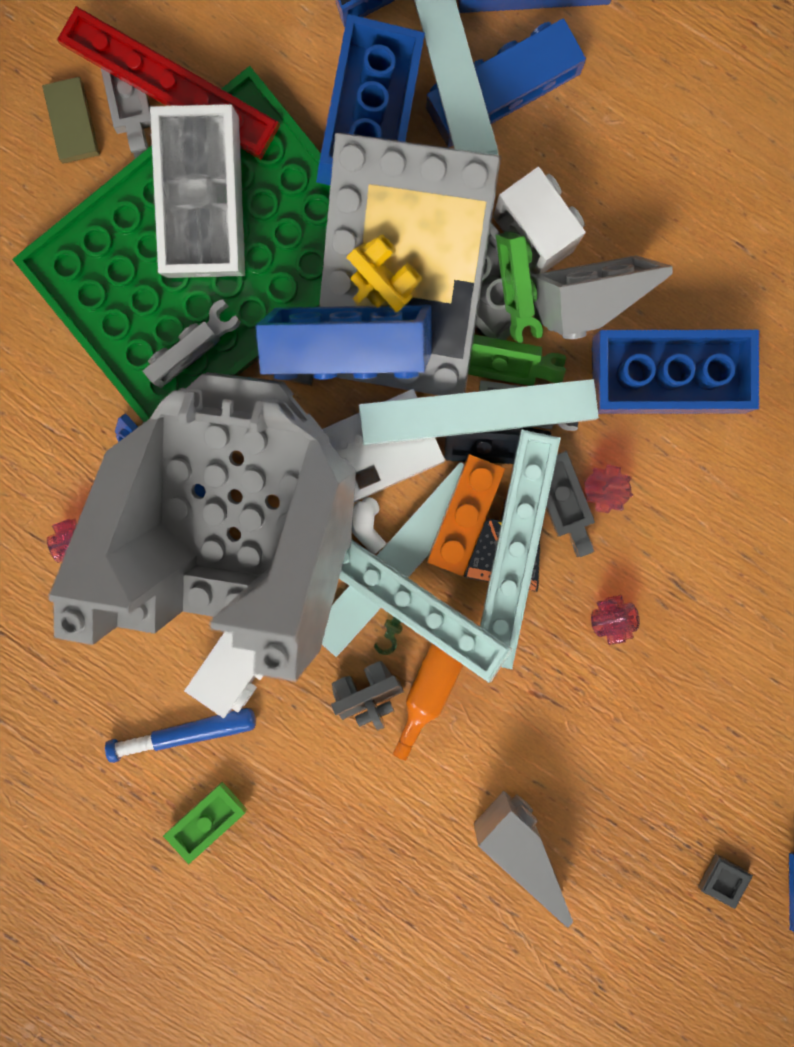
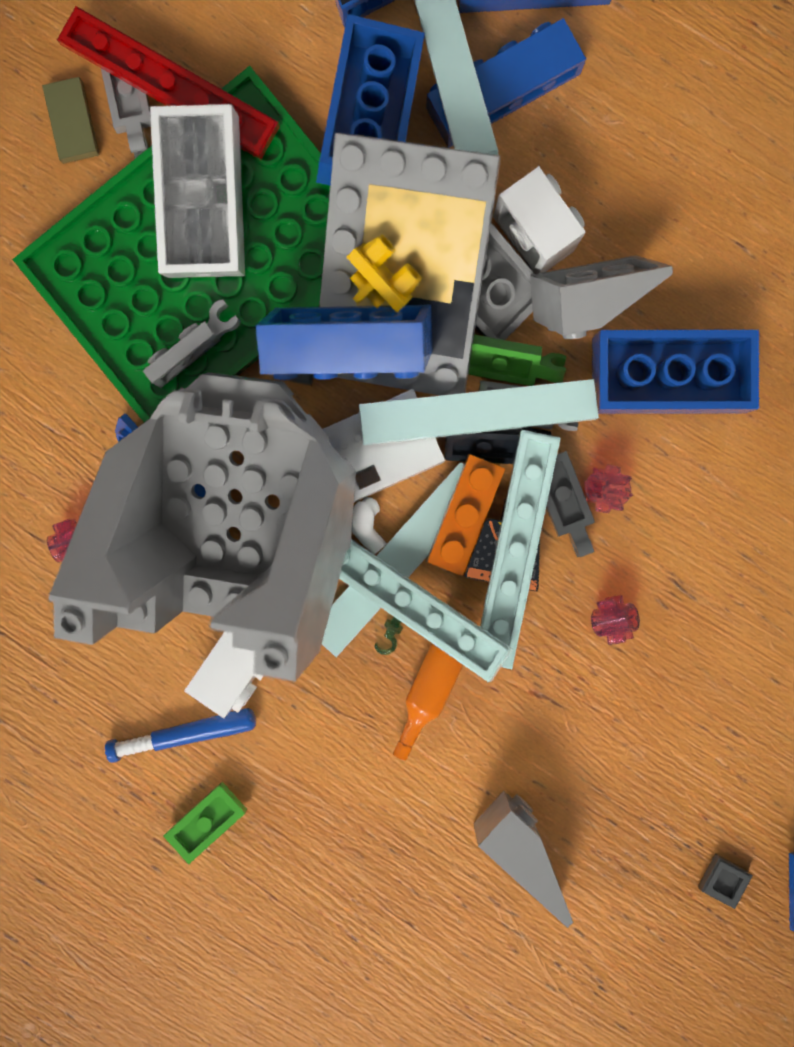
(351, 701): dark grey hips -> none
(518, 288): bright green plate -> none

